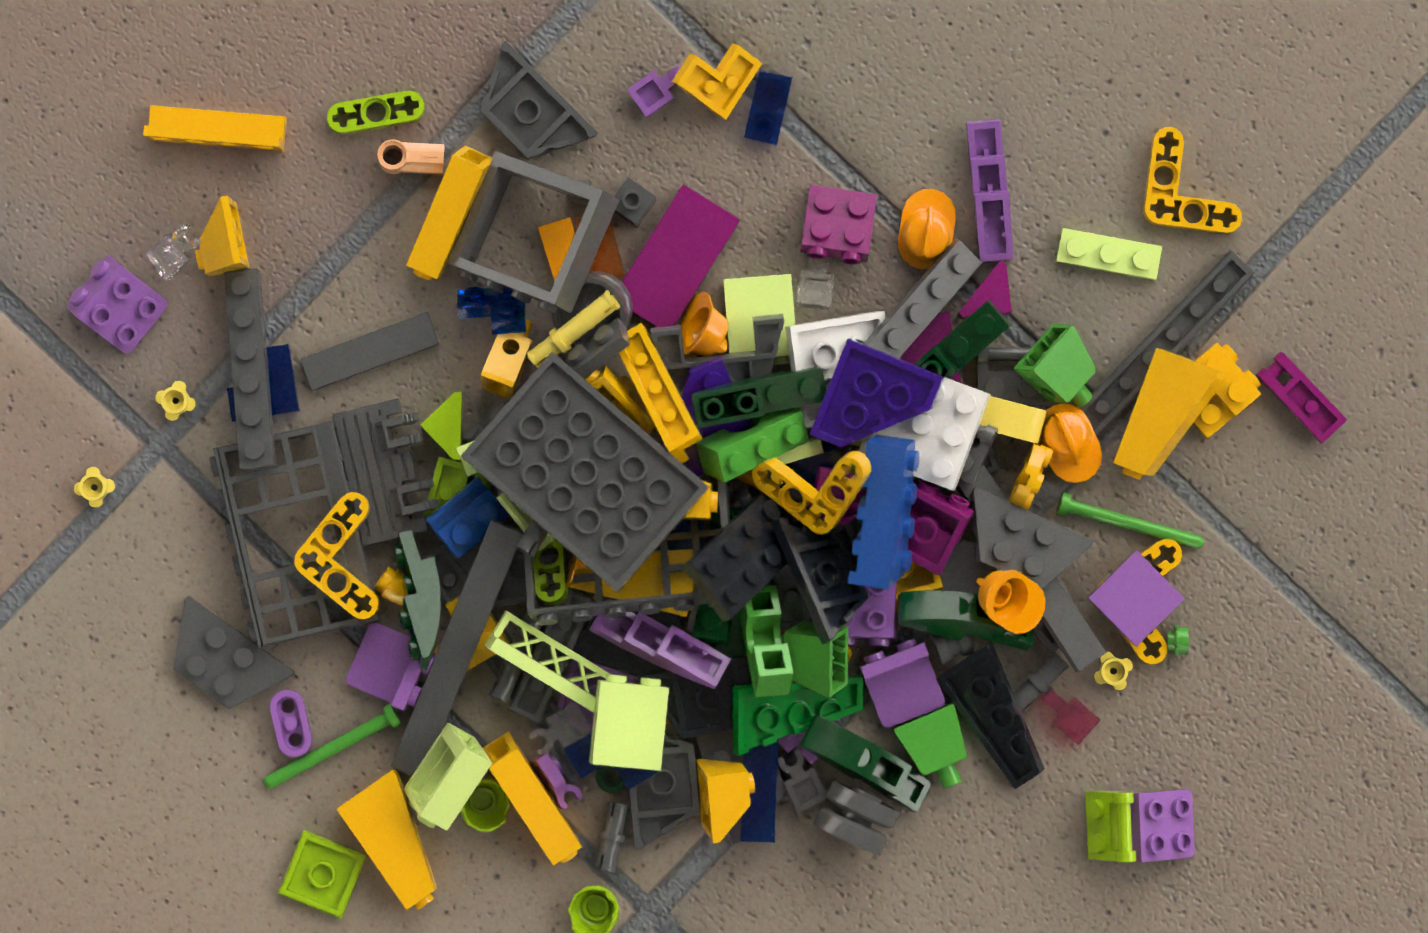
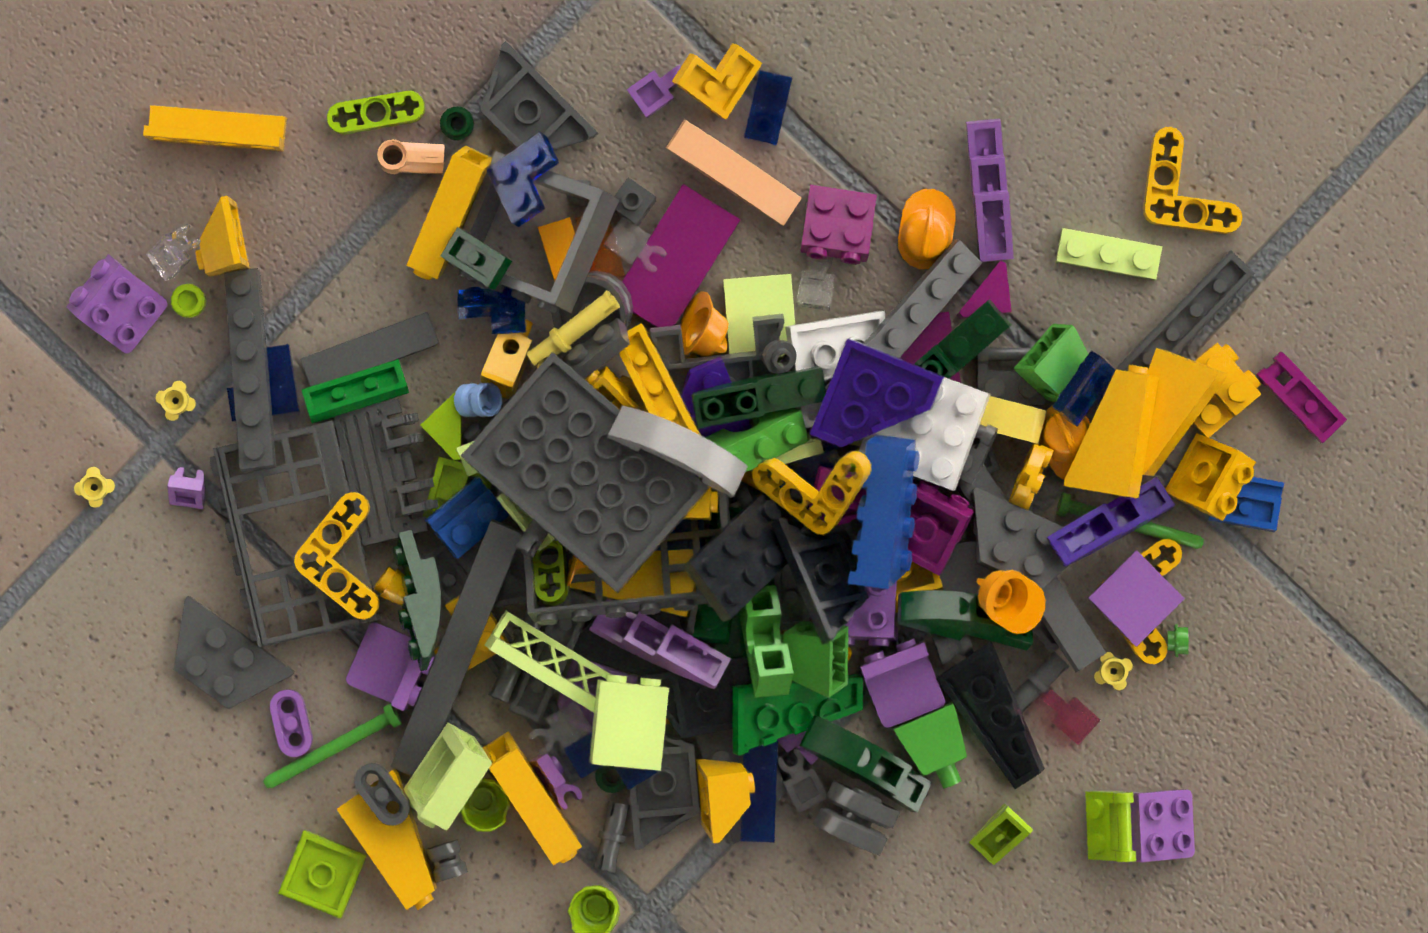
(186, 491): none -> medium lavender tile
(188, 300): none -> lime tile
(355, 391): none -> green plate
(379, 796): none -> dark grey plate
(449, 868): none -> dark grey wheel
(452, 113): none -> dark green plate
(476, 258): none -> plate
(478, 400): none -> light blue wheel
(515, 176): none -> clear blue plate
(630, 242): none -> clear plate
(679, 446): none -> light grey slope
(733, 172): none -> light nougat slope
(773, 351): none -> dark grey plate
(1000, 834): none -> lime slope
(1084, 388): none -> clear blue plate
(1110, 522): none -> dark purple slope
(1118, 436): none -> yellow slope
(1211, 477): none -> yellow plate
(1257, 505): none -> blue plate

